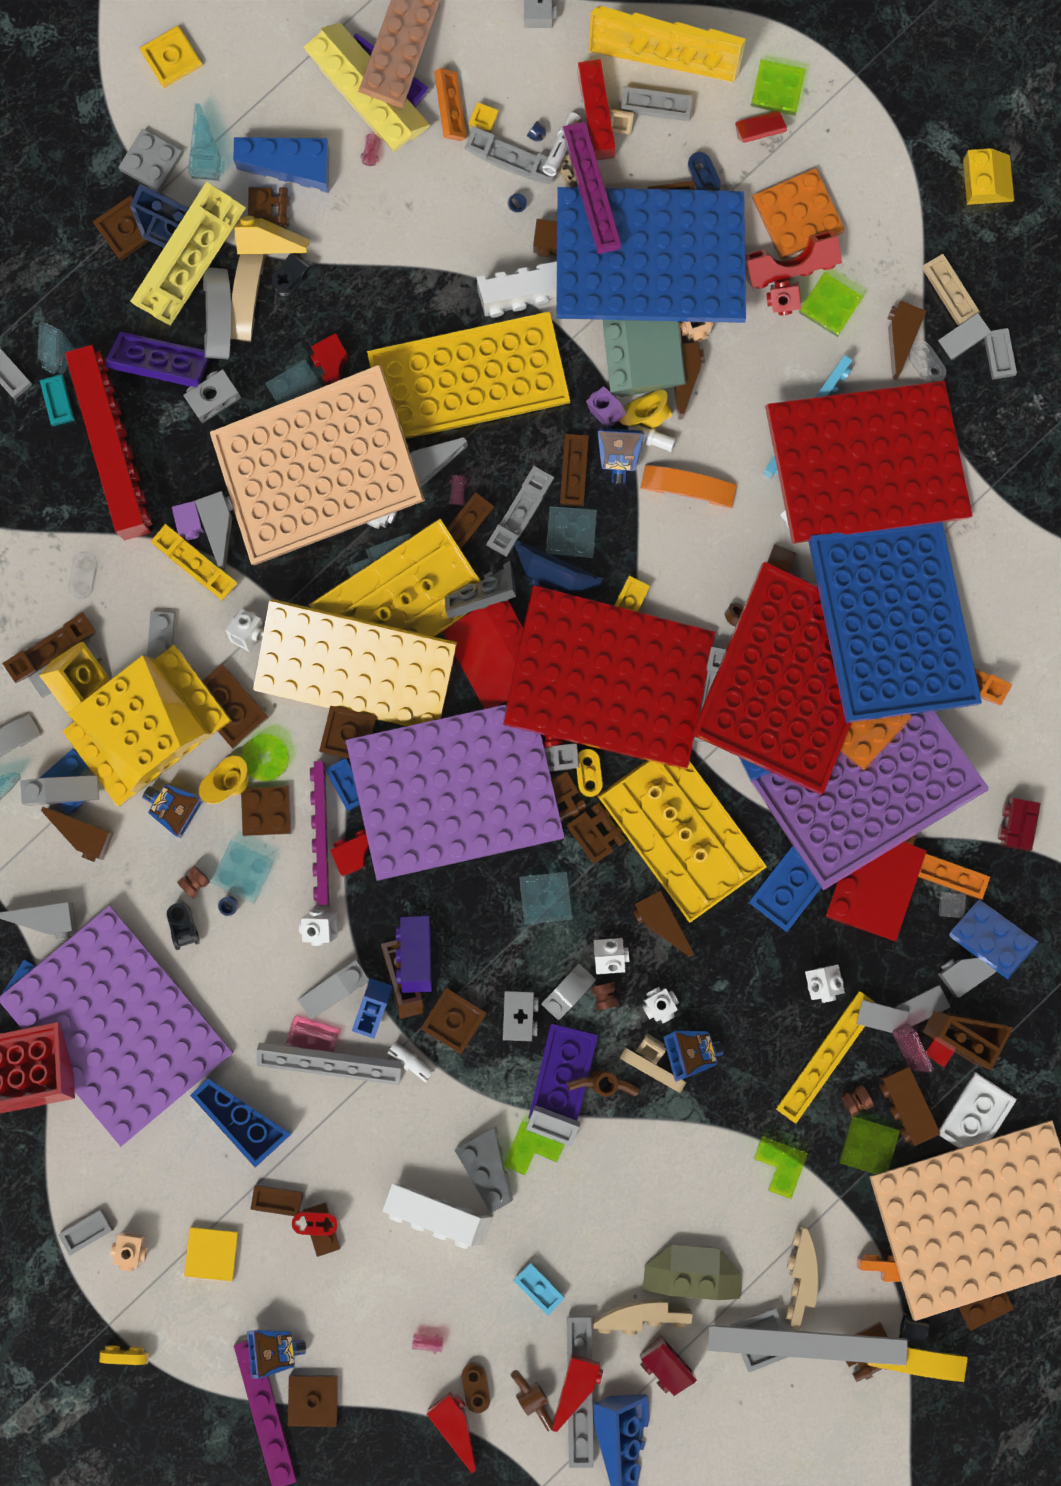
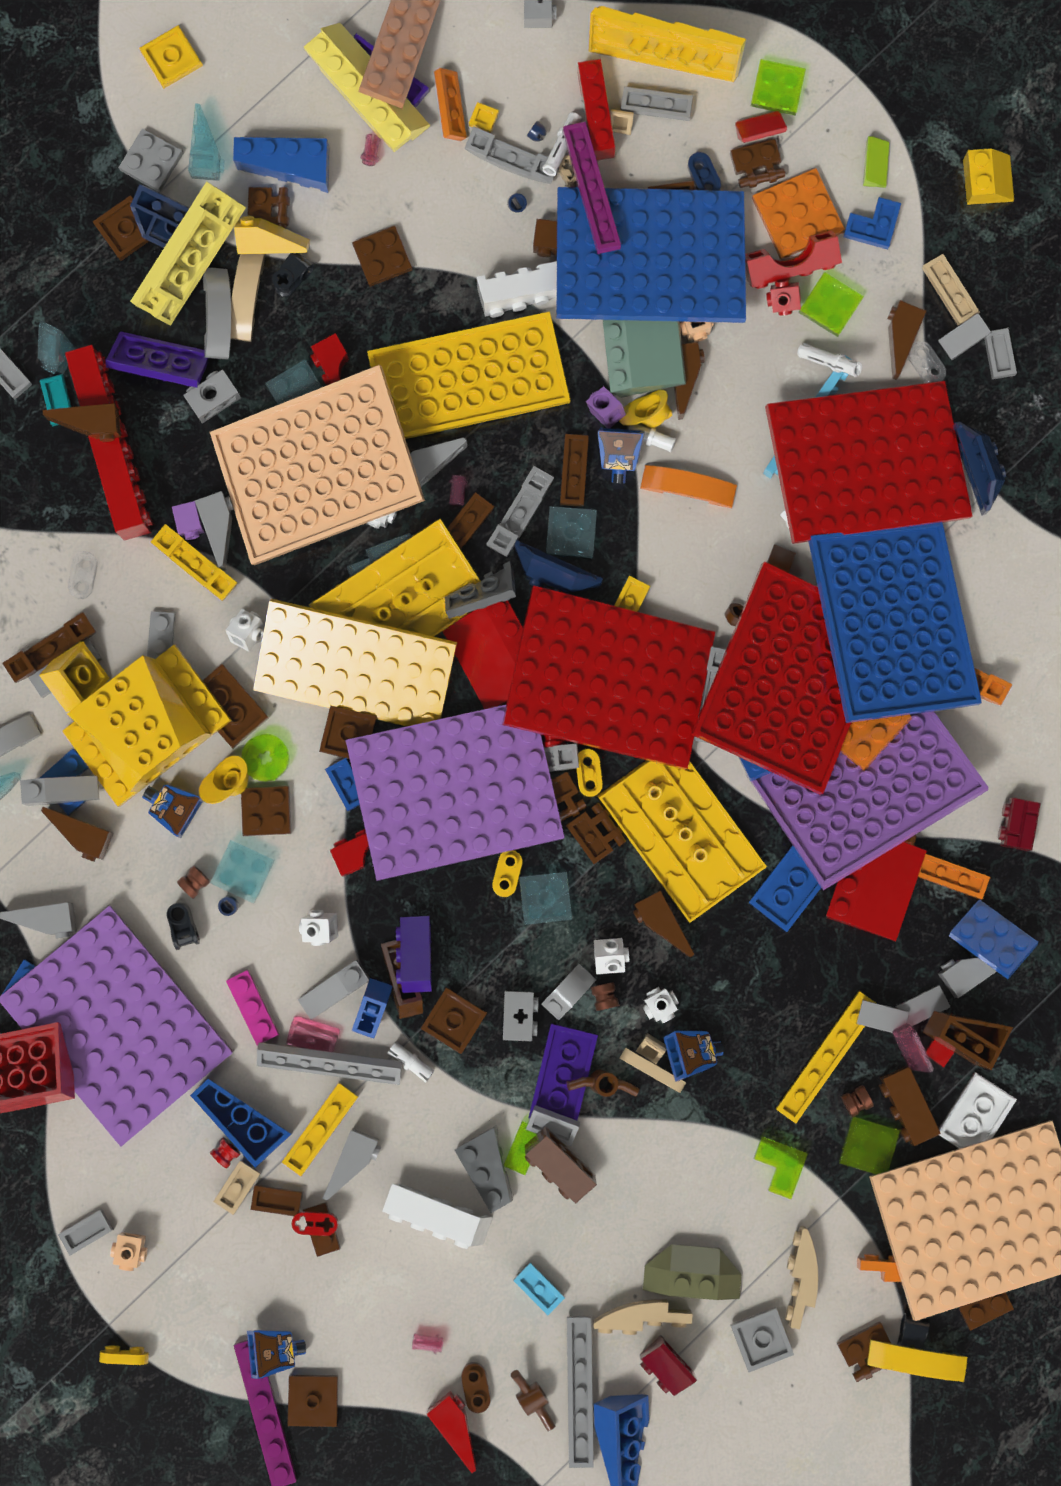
(94, 421): none -> reddish brown slope
(211, 1254): yellow tile -> none
(225, 1153): none -> red wheel
(237, 1187): none -> tan plate
(252, 1007): none -> dark pink plate
(320, 844): magenta plate -> none
(320, 1129): none -> yellow plate
(354, 1157): none -> light grey slope
(382, 256): none -> reddish brown plate
(507, 873): none -> yellow plate
(560, 1165): none -> reddish brown brick
(577, 1386): red slope -> none
(754, 158): none -> reddish brown plate
(808, 1344): light grey tile -> none
(825, 983): white brick -> none
(836, 362): none -> white pin
(876, 162): none -> lime slope
(877, 230): none -> blue plate
(952, 905): clear tile -> none
(981, 465): none -> dark blue wedge

